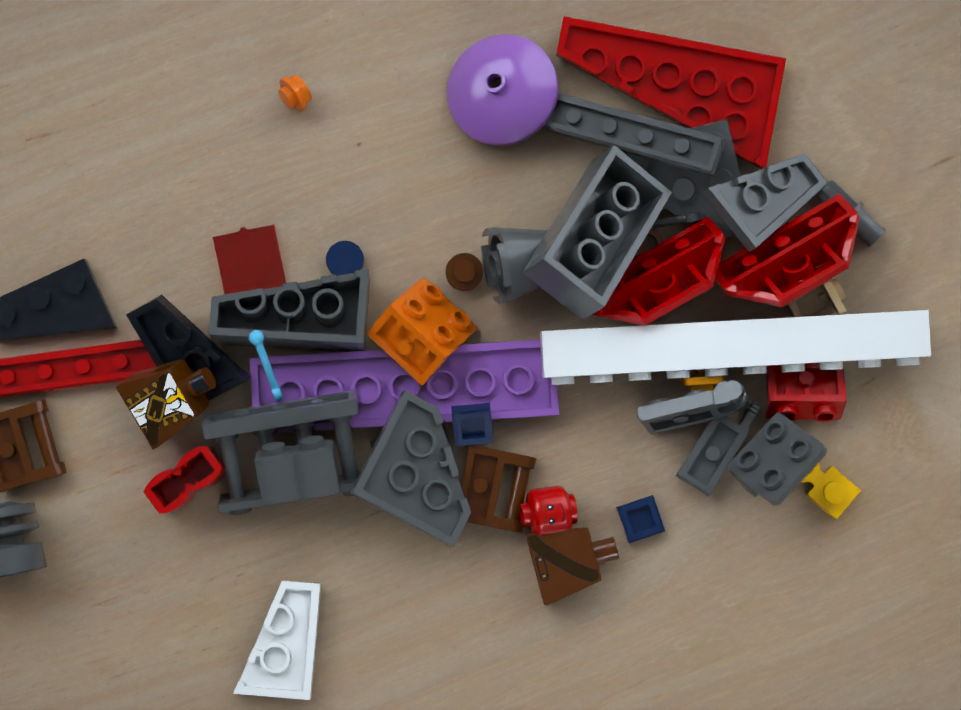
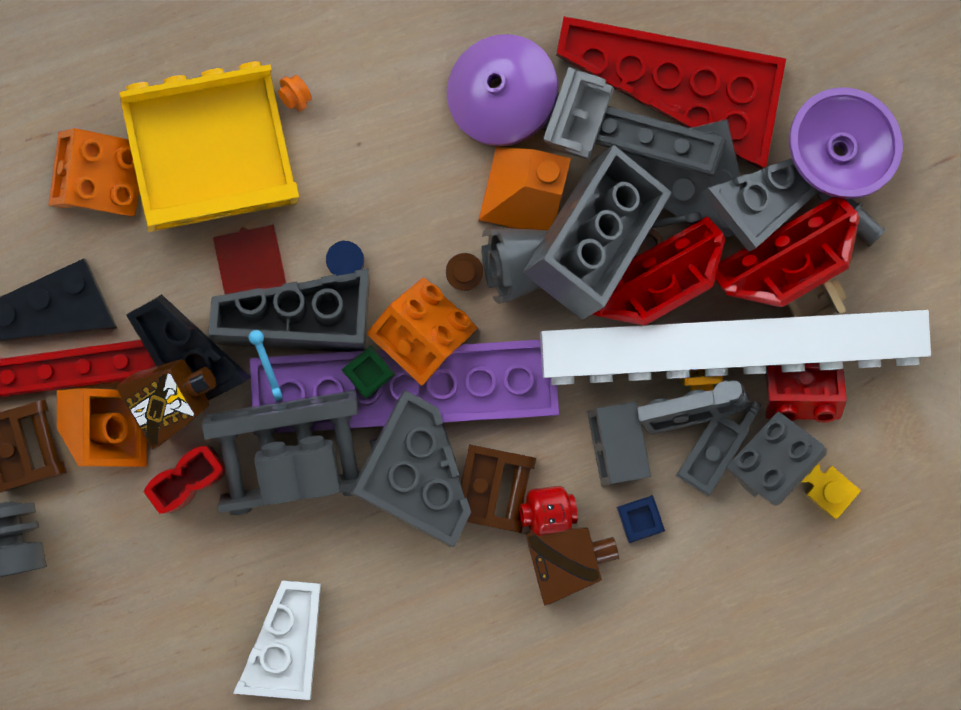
(94, 173): none -> orange bracket
(100, 428): none -> orange slope
(208, 146): none -> yellow panel
(368, 372): none -> dark green tile
(472, 424): dark blue tile -> none
(524, 188): none -> orange slope
(578, 113): none -> light grey hinge
(618, 443): none -> dark grey hinge
(859, 127): none -> medium lavender dish

